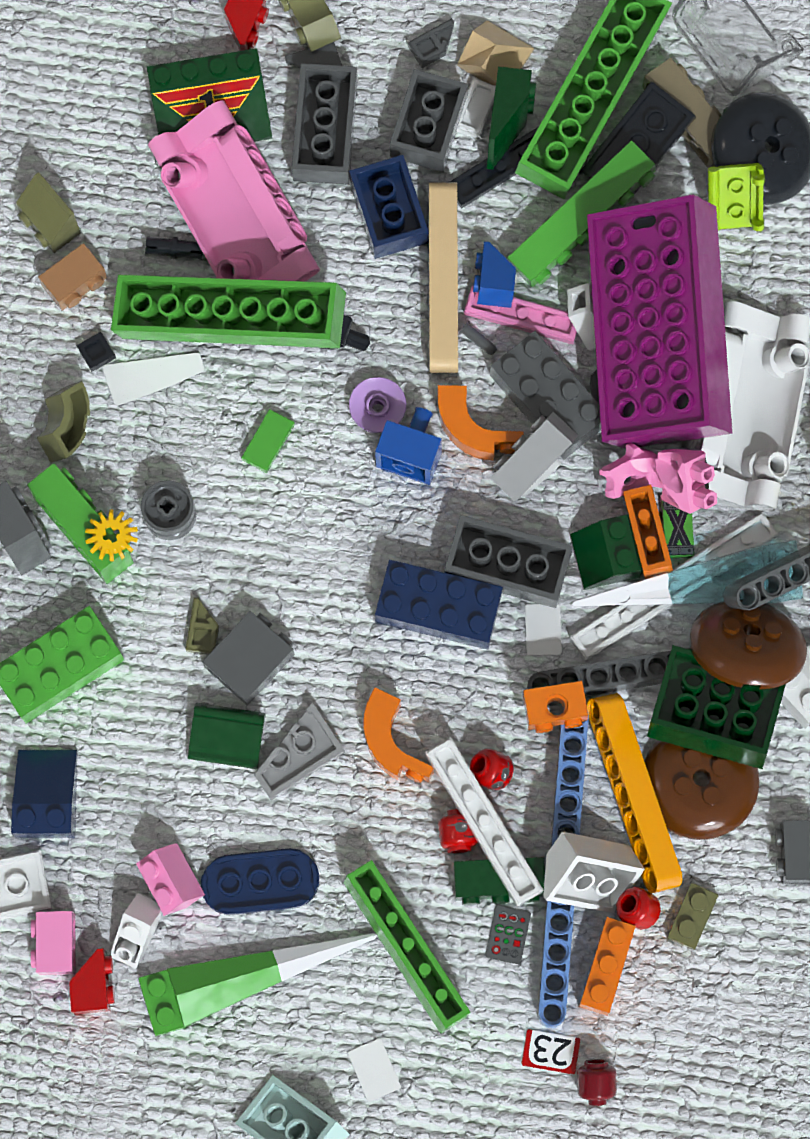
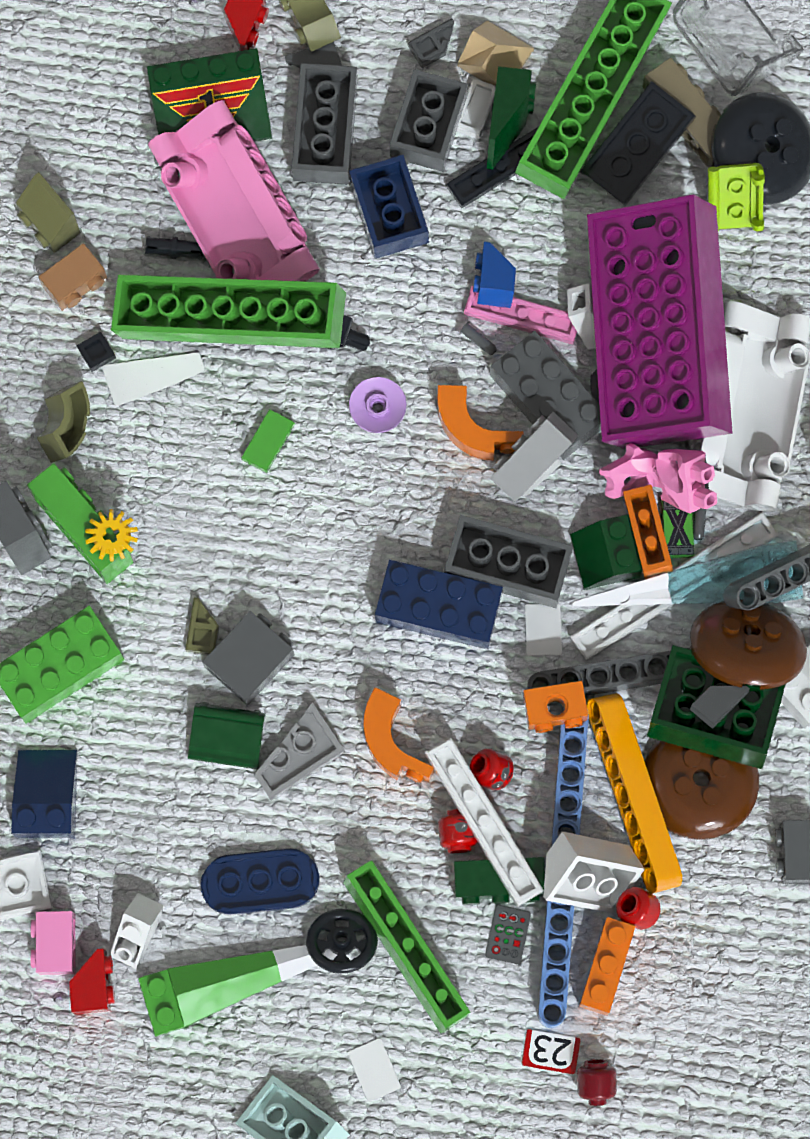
(157, 501): dark grey wheel -> none
(170, 879): bright pink brick -> none
(341, 963): none -> black plate
(410, 449): blue brick -> none
(443, 277): tan beam -> none
(569, 226): bright green brick -> none
(692, 916): olive plate -> none
(699, 524): none -> dark grey piece
(717, 703): none -> dark grey tile

